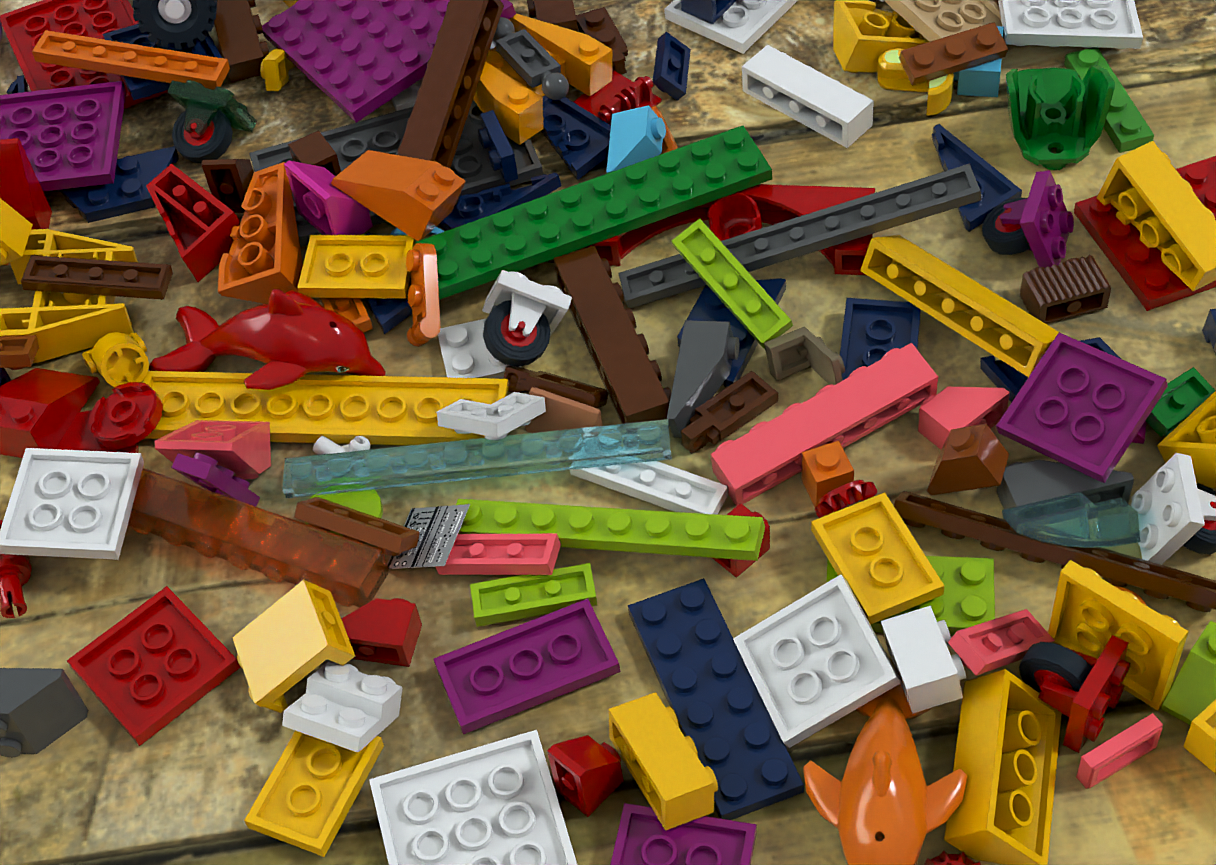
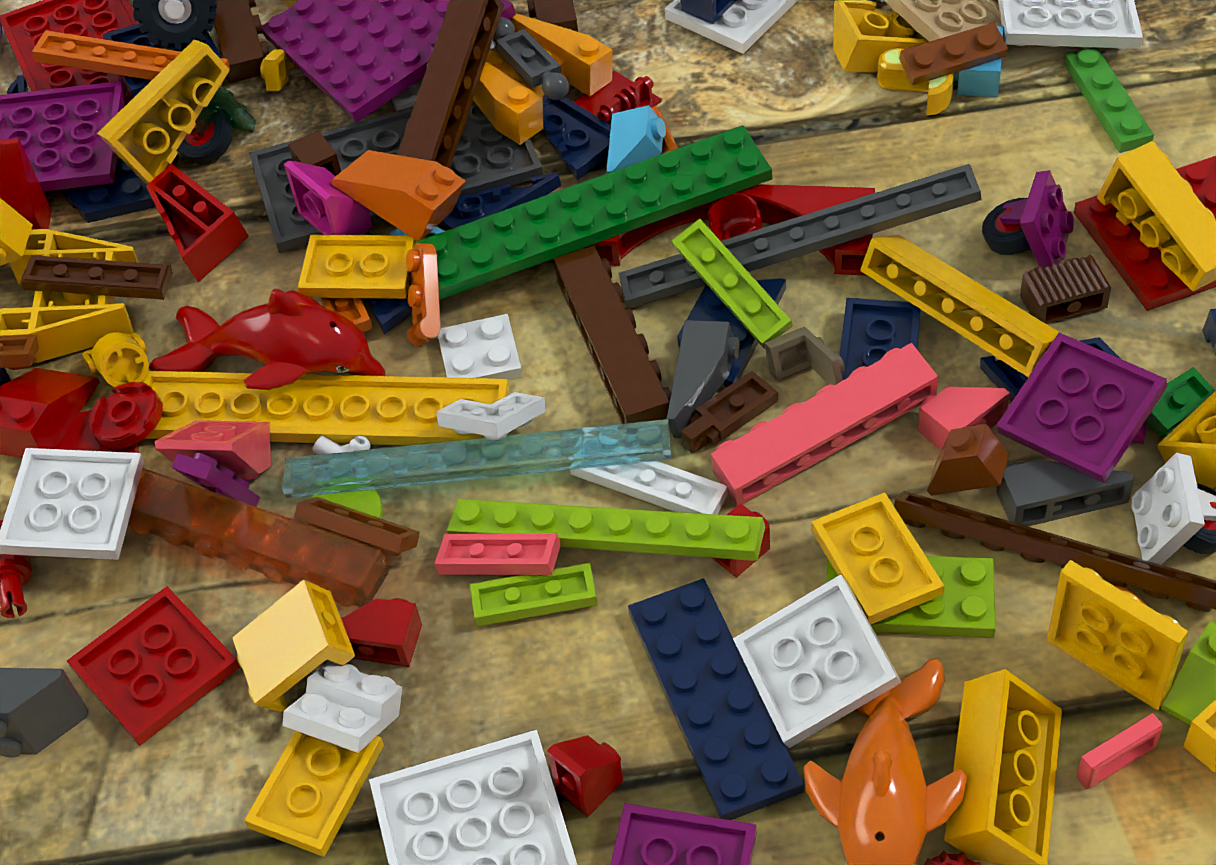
(165, 111): none -> yellow wedge
(228, 180): reddish brown slope -> none
(265, 243): orange wedge -> none
(437, 536): light grey sticker -> none
(500, 152): dark blue plate -> none
(521, 318): plate -> none
(523, 380): reddish brown hinge -> none
(526, 666): magenta plate -> none
(562, 414): nougat slope -> none
(602, 28): reddish brown hinge -> none
(662, 760): yellow brick -> none
(671, 66): dark blue plate -> none
(807, 96): white brick -> none
(825, 470): orange brick -> none
(845, 496): red gear -> none
(923, 659): white brick -> none
(993, 185): dark blue wing -> none
(998, 641): coral plate -> none
(1058, 111): green piece -> none
(1076, 521): clear light blue slope -> none
(1077, 684): red plate -> none

